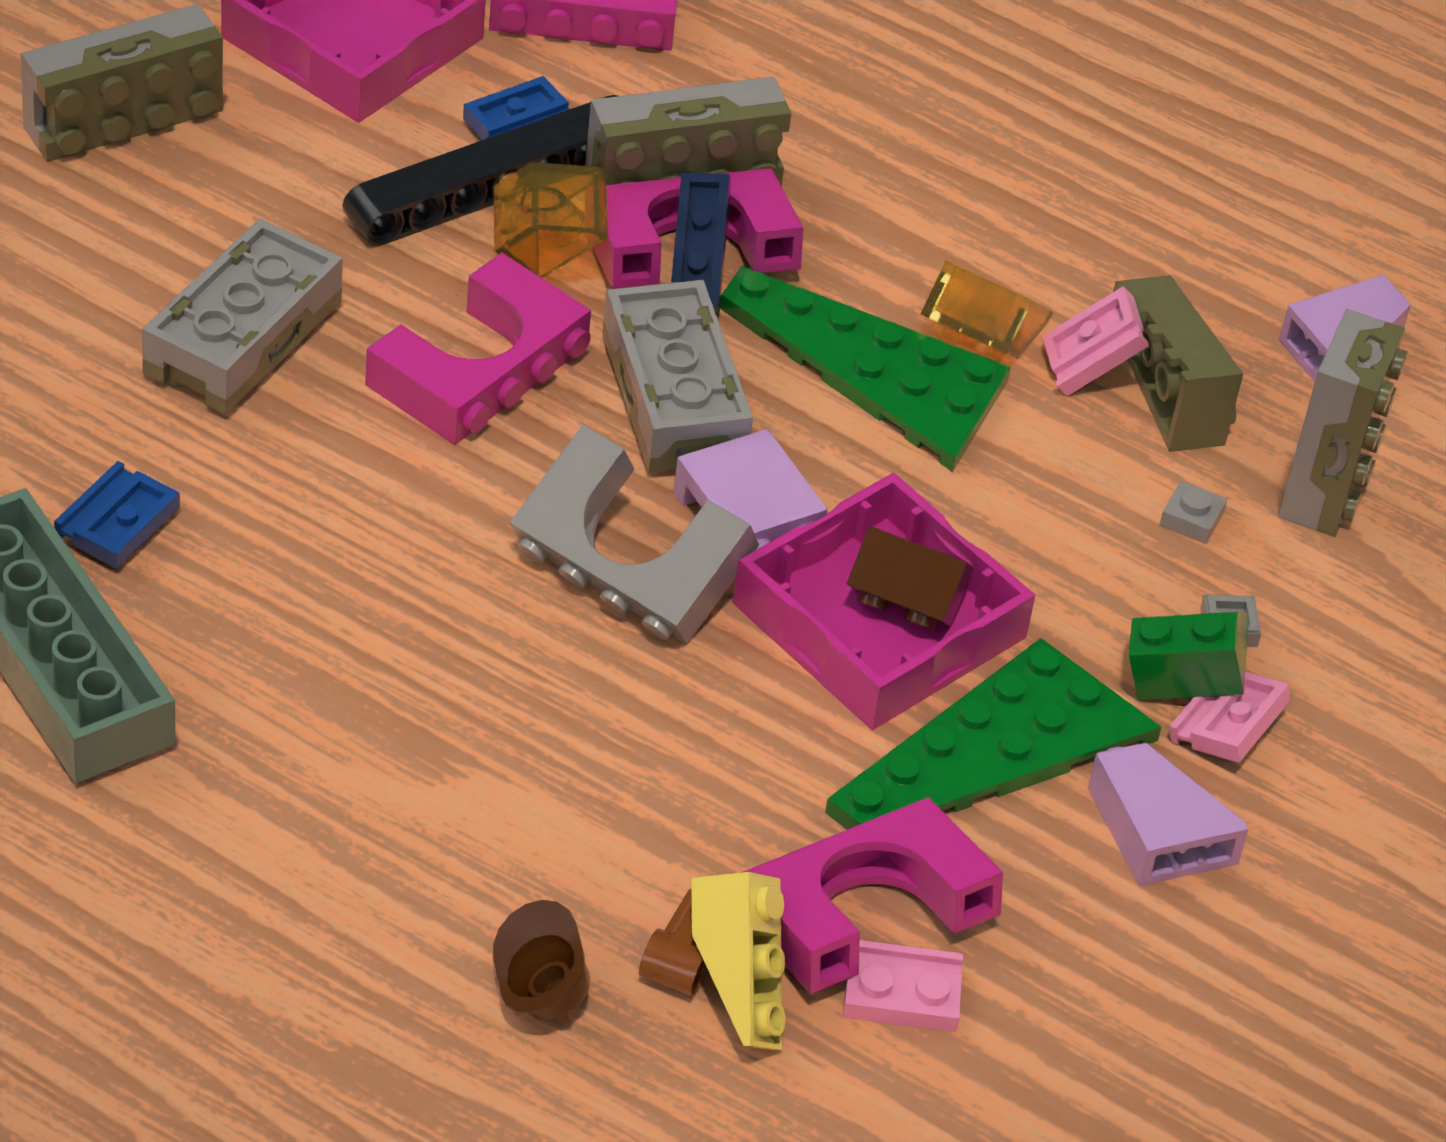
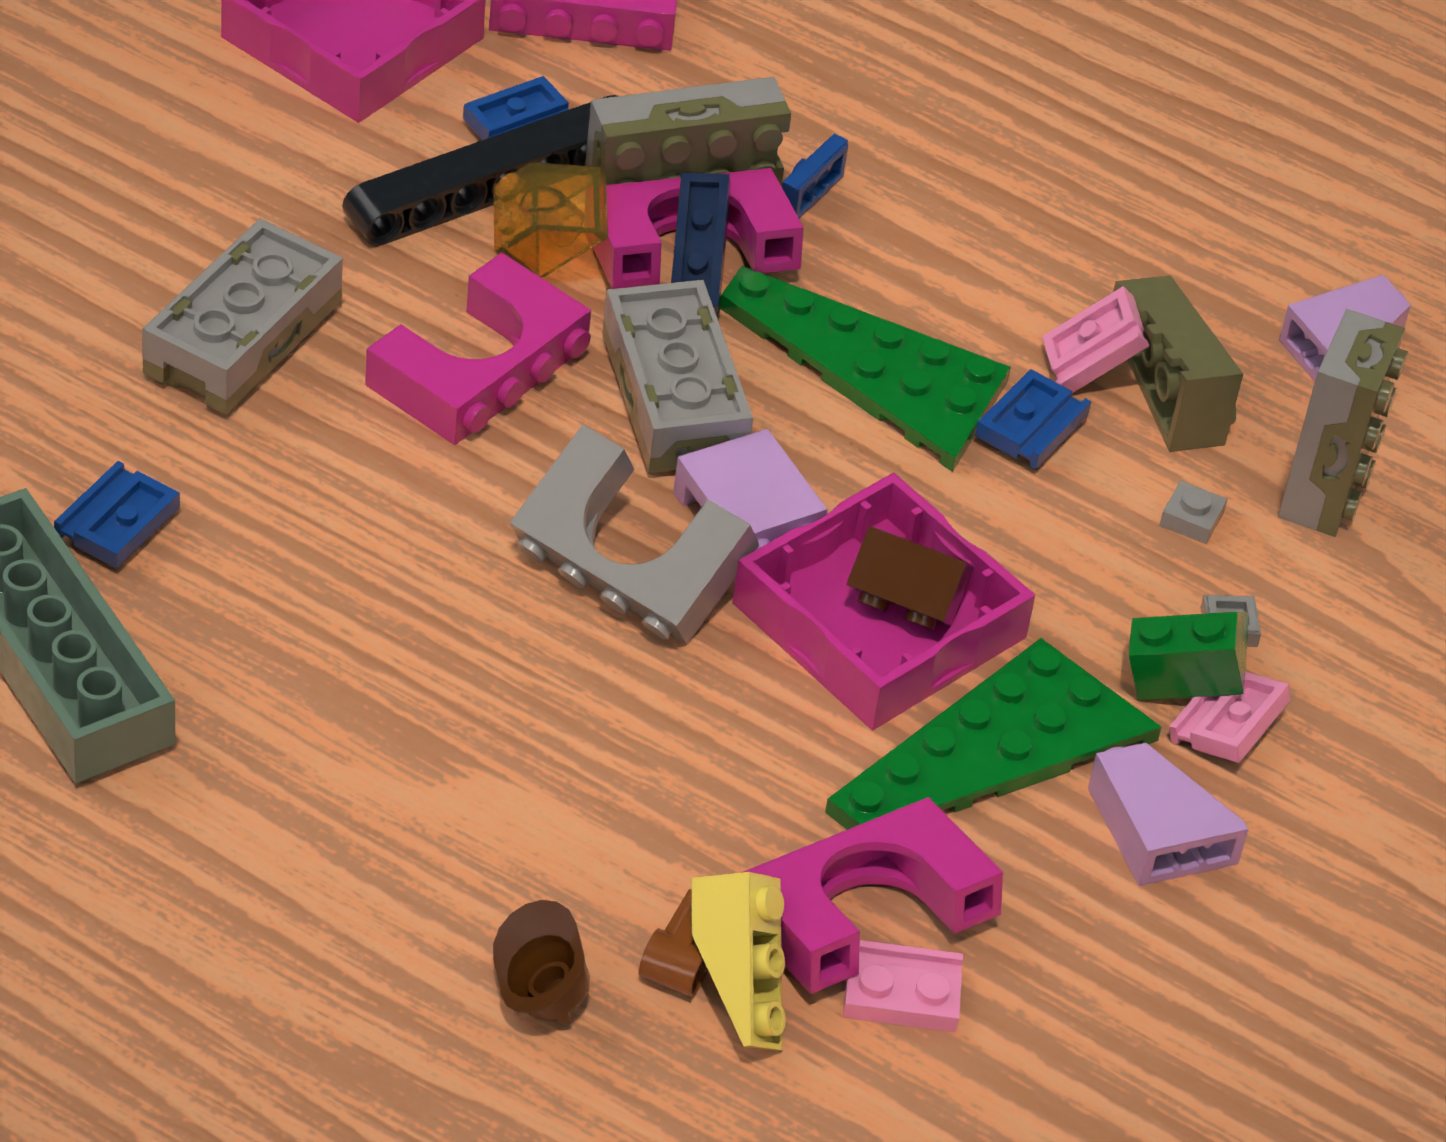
(122, 82): olive piece -> none
(816, 174): none -> blue plate
(985, 312): clear yellow slope -> none
(1032, 418): none -> blue plate

